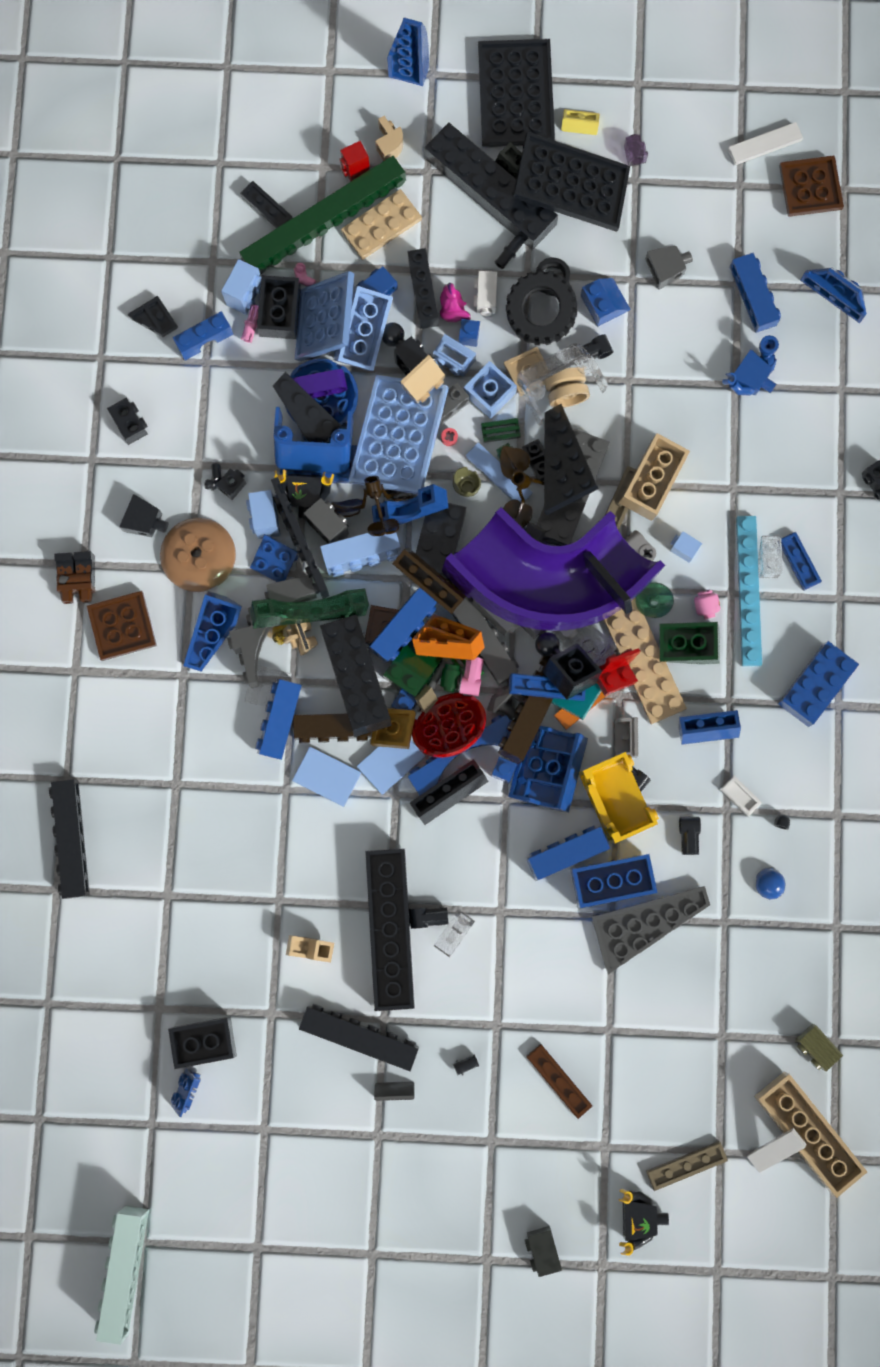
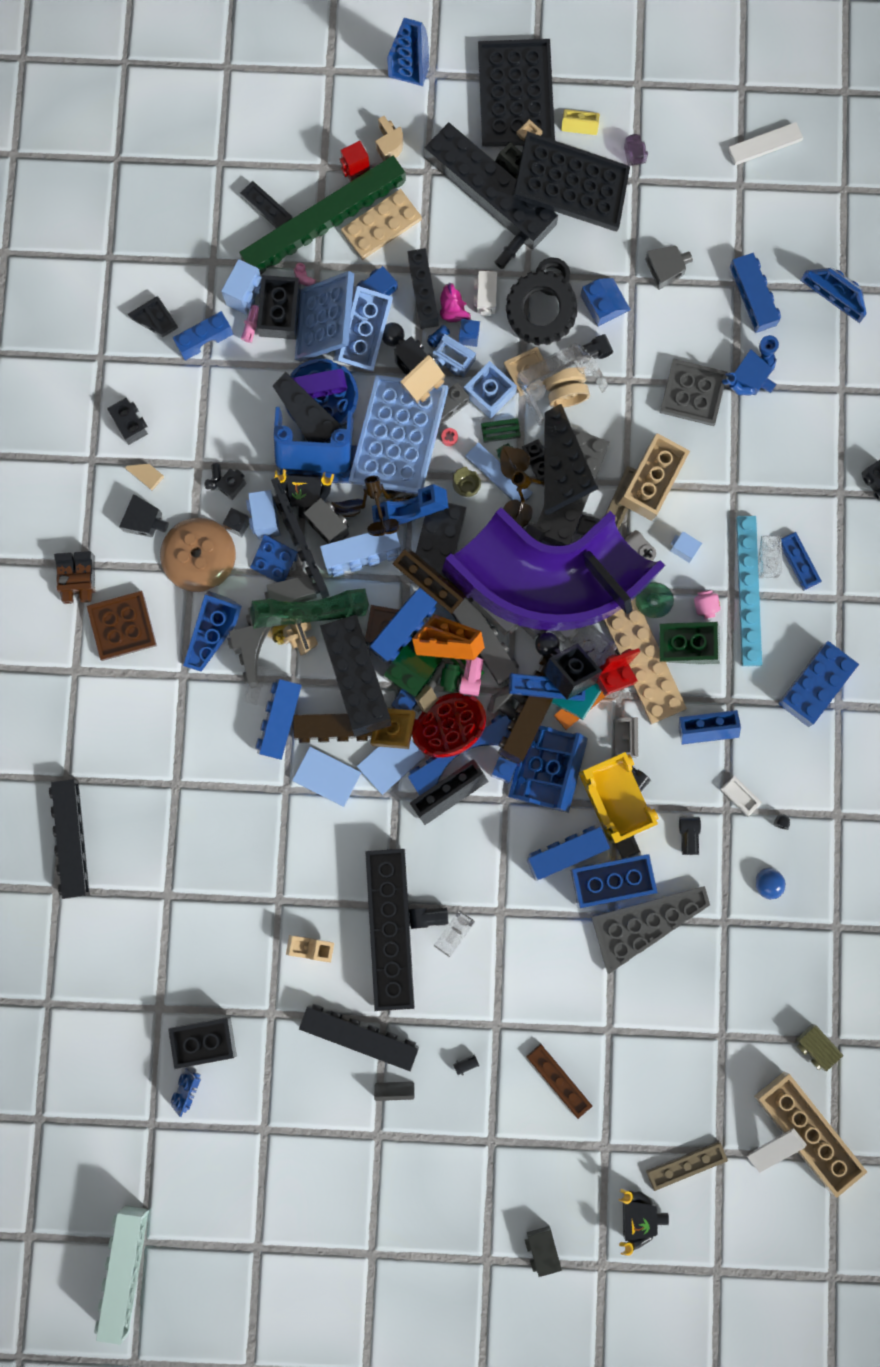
(146, 474): none -> tan tile
(236, 522): none -> black brick
(434, 339): none -> blue pin
(530, 127): none -> tan tile
(586, 524): none -> black tile
(627, 847): none -> black tile
(693, 392): none -> dark grey plate
(811, 186): reddish brown plate -> none

